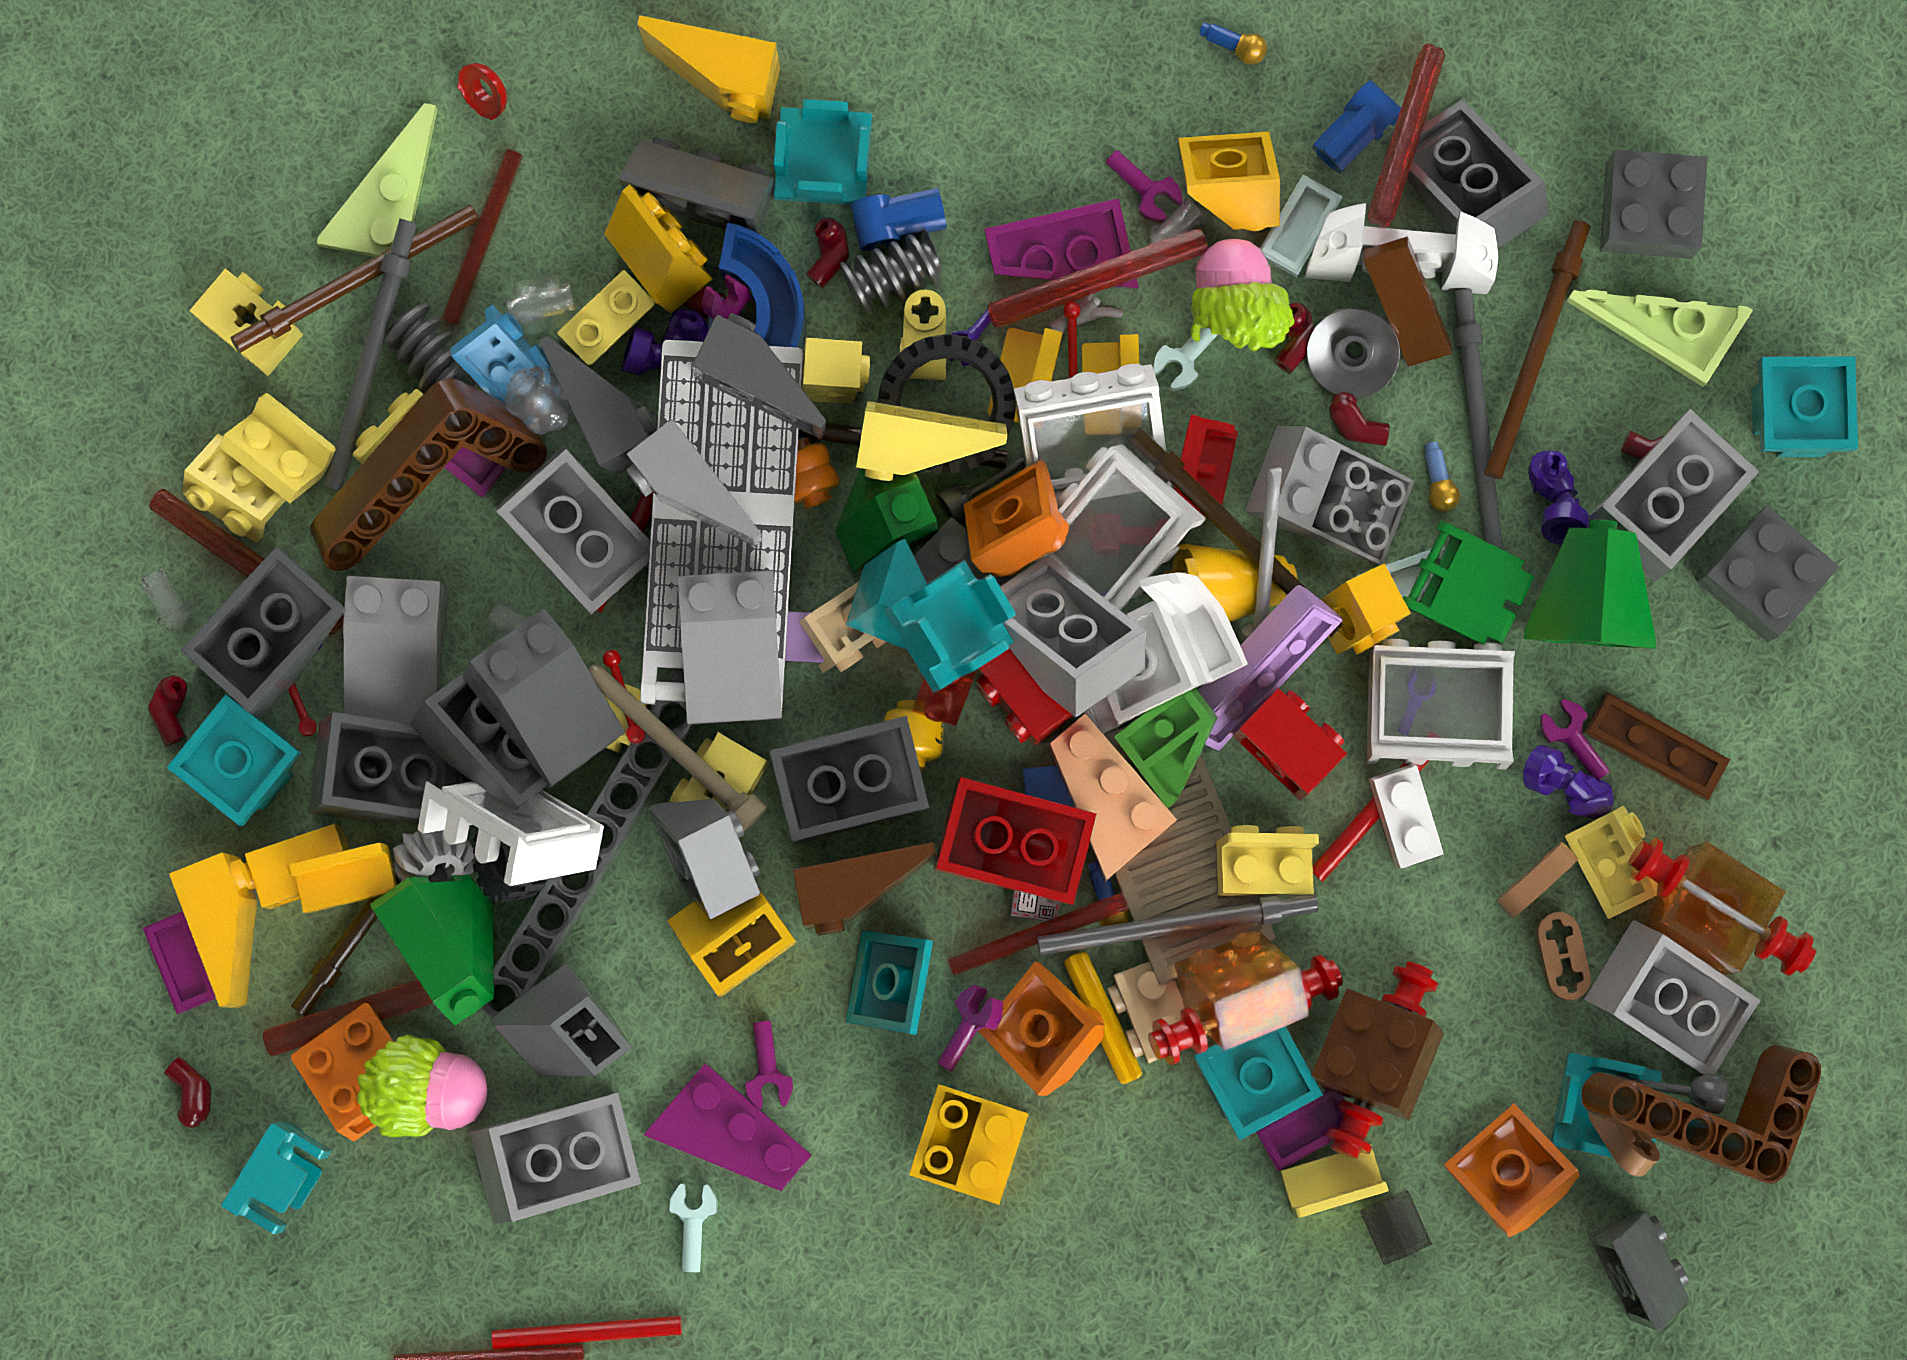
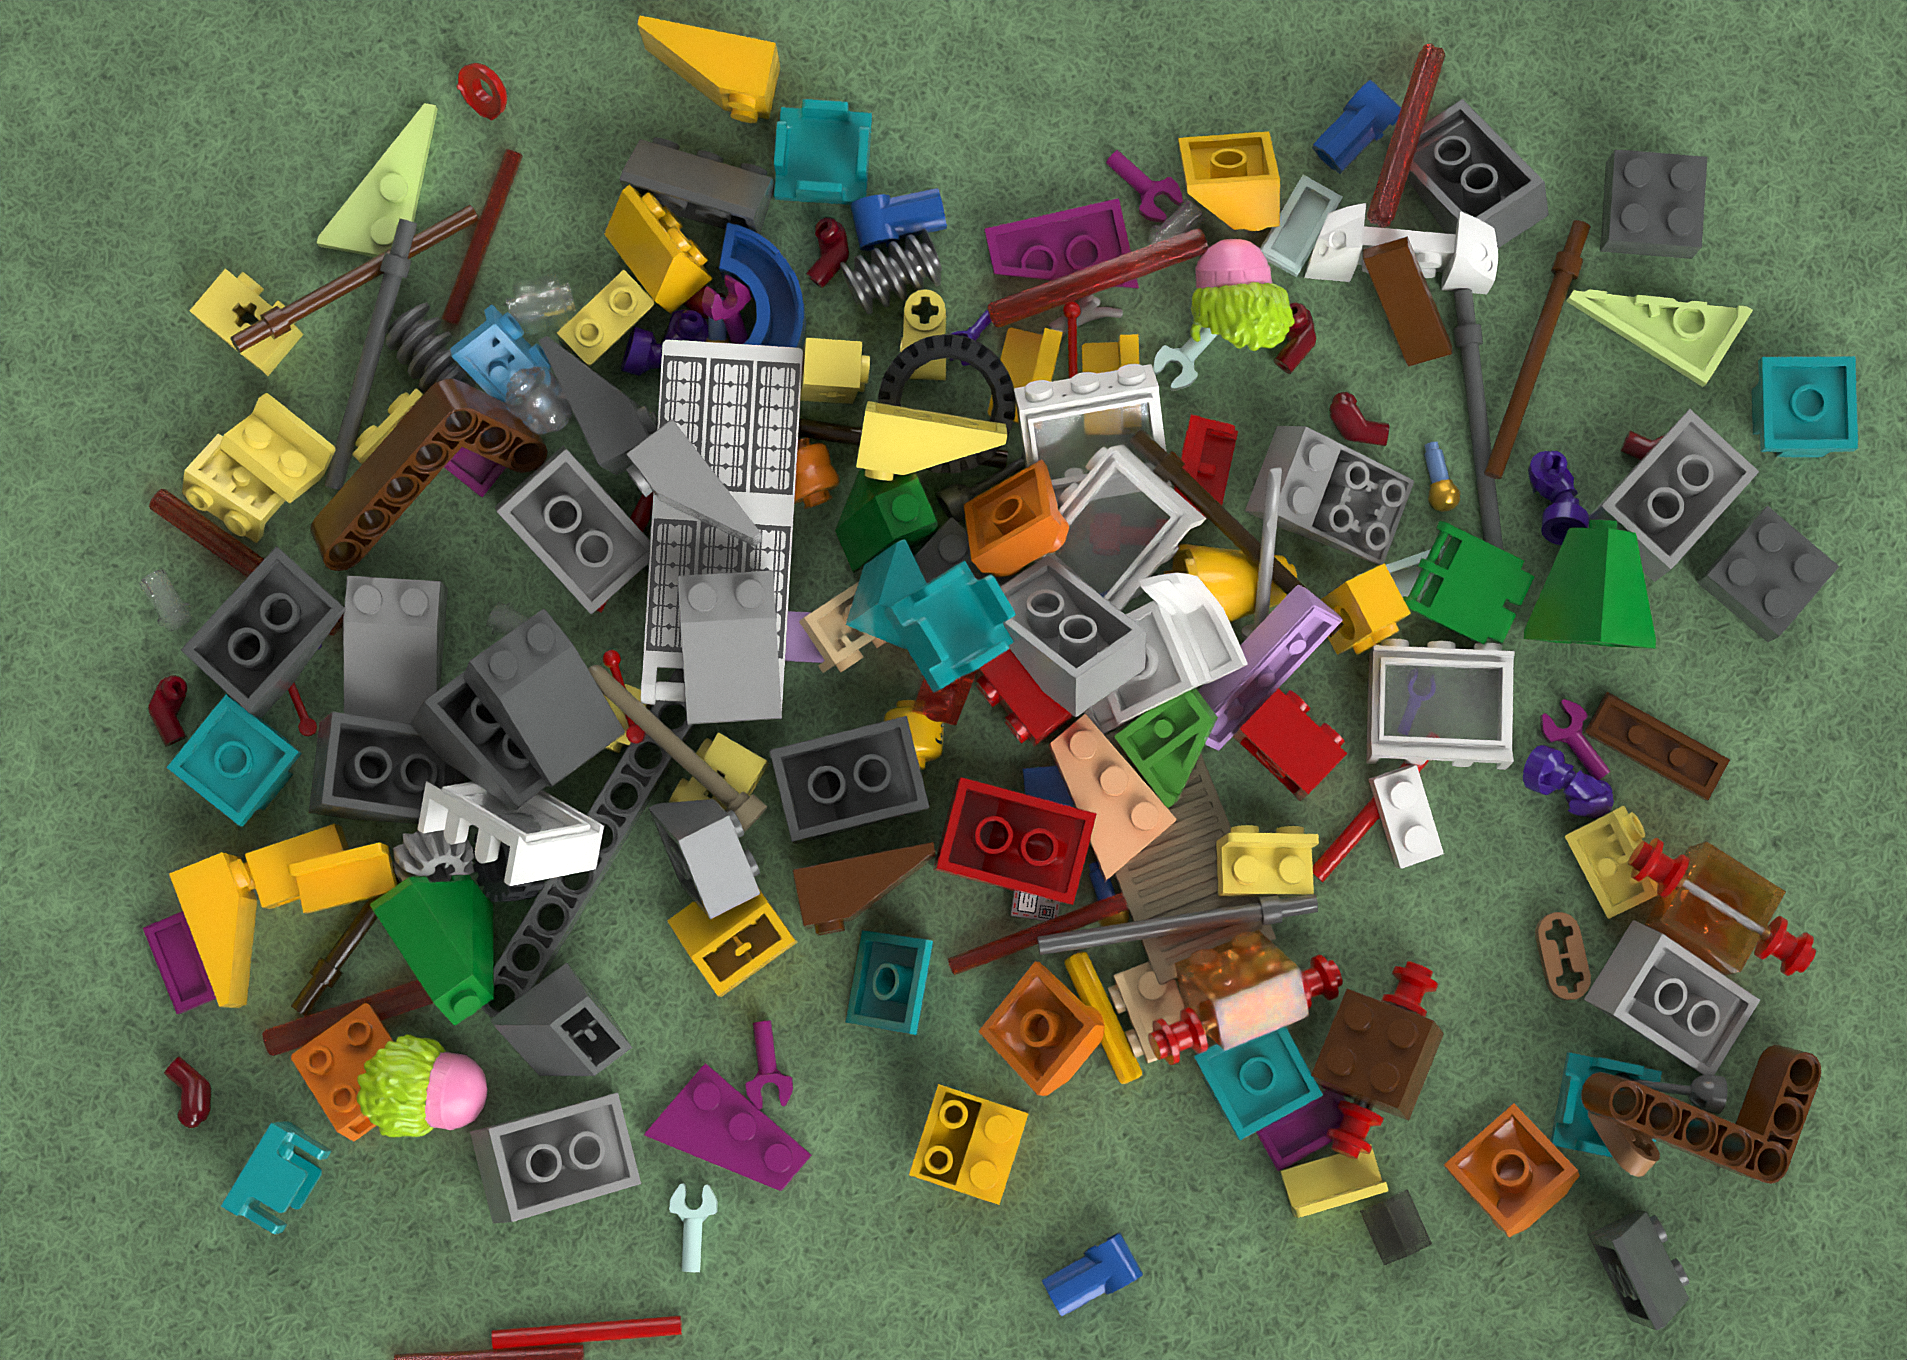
(746, 368): dark grey slope -> none
(972, 1021): magenta bar -> none
(1099, 1271): none -> blue piece
(1248, 47): piece -> none
(1350, 373): flat silver dish -> none
(1537, 879): medium nougat beam -> none

